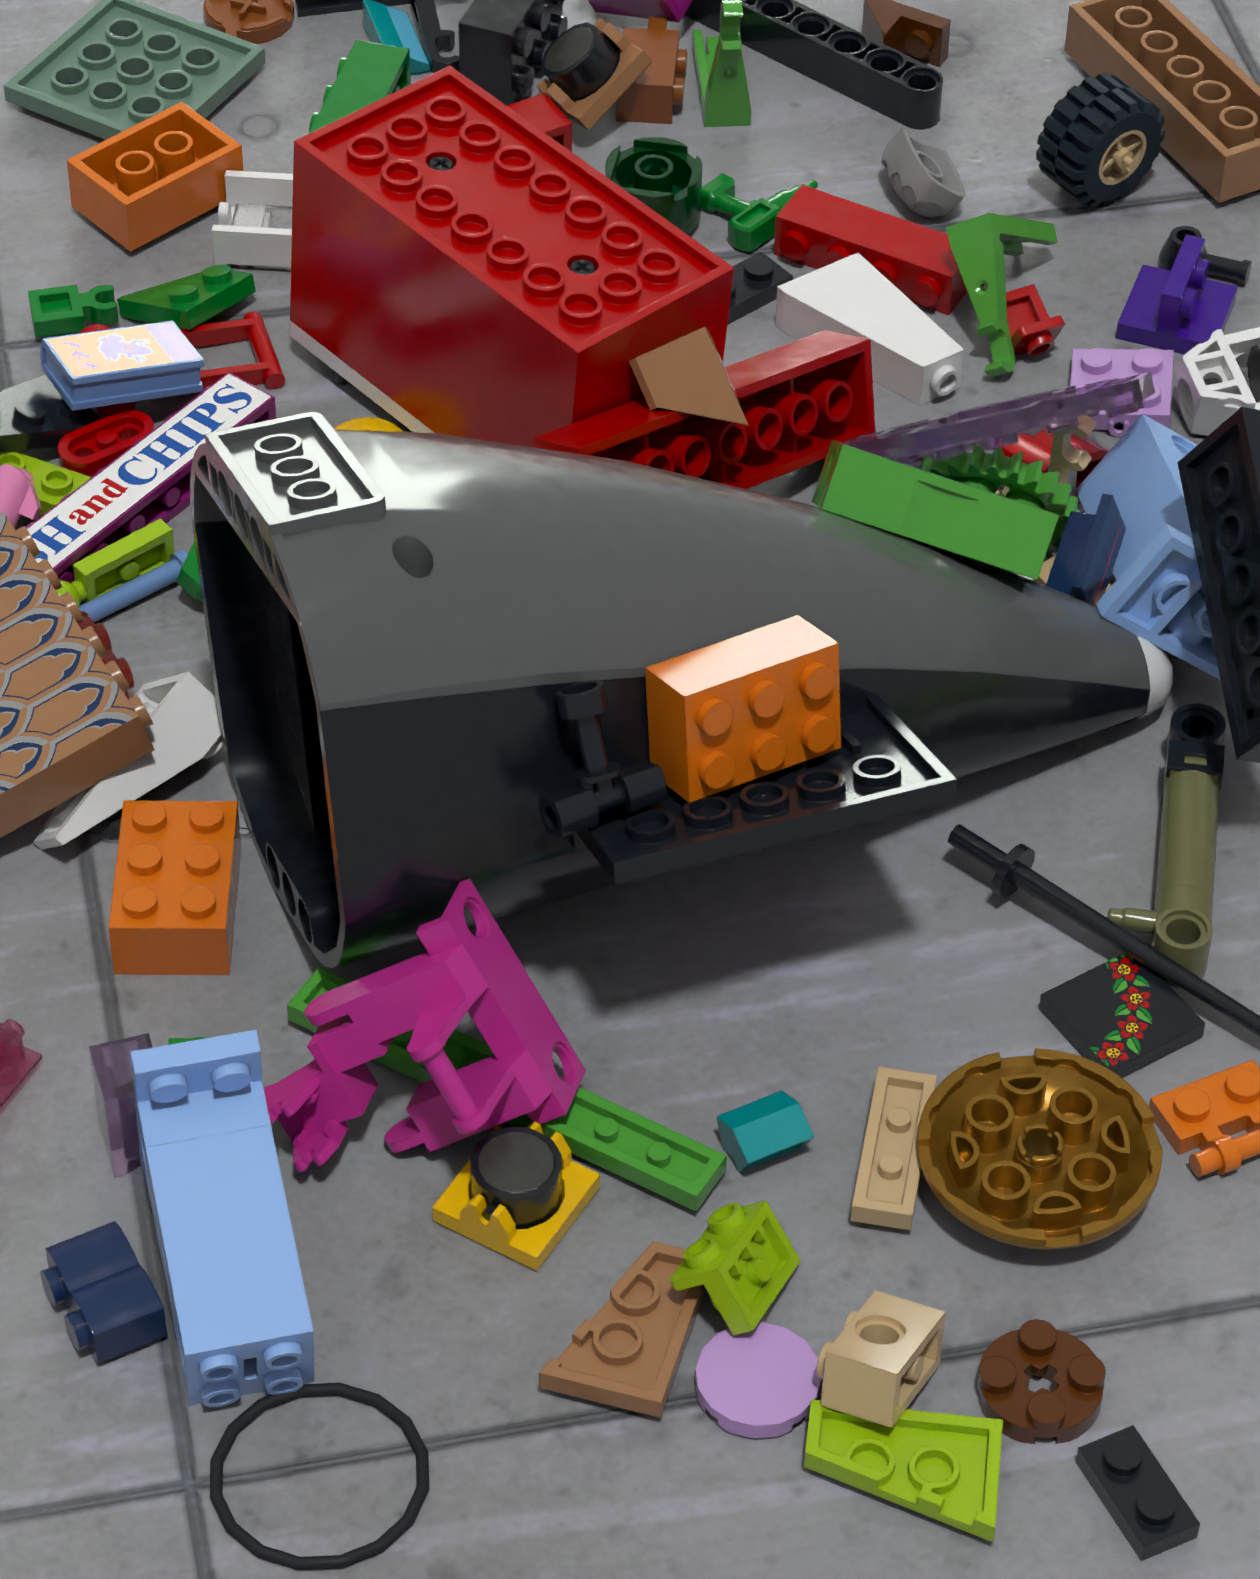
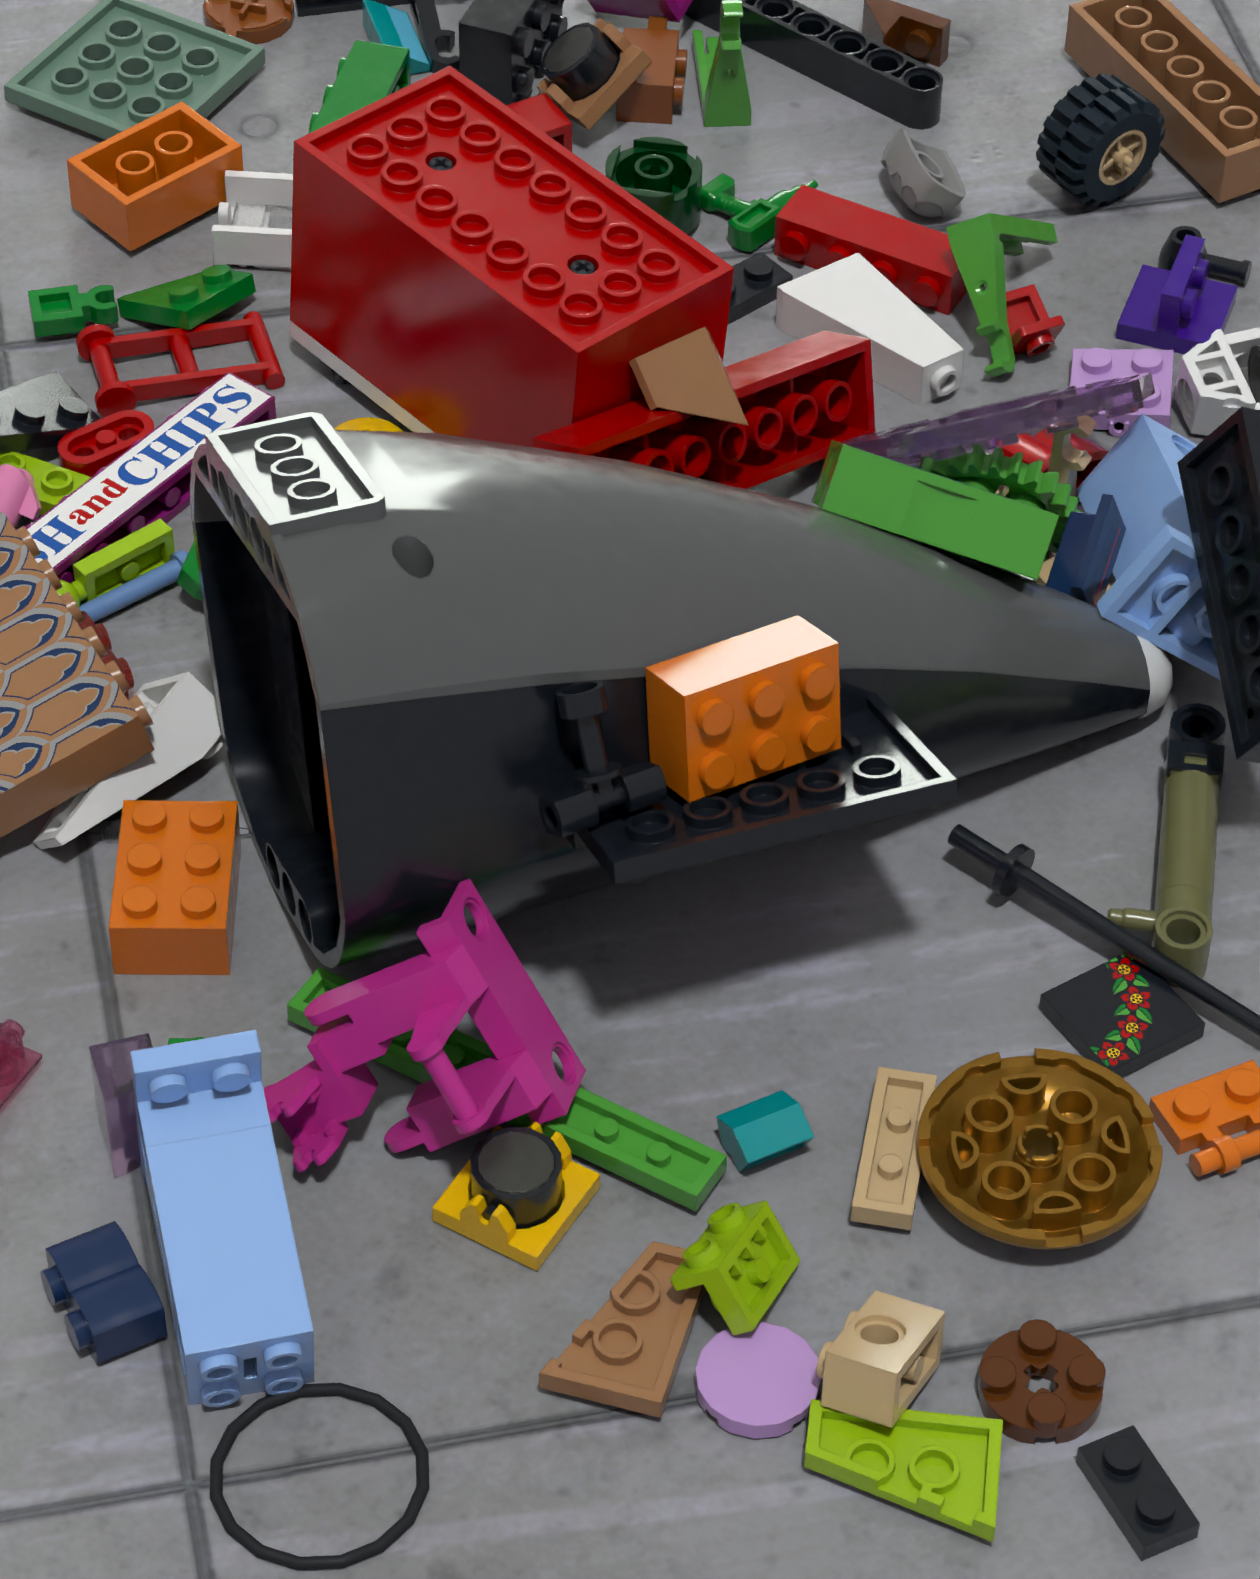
(121, 365): piece -> none

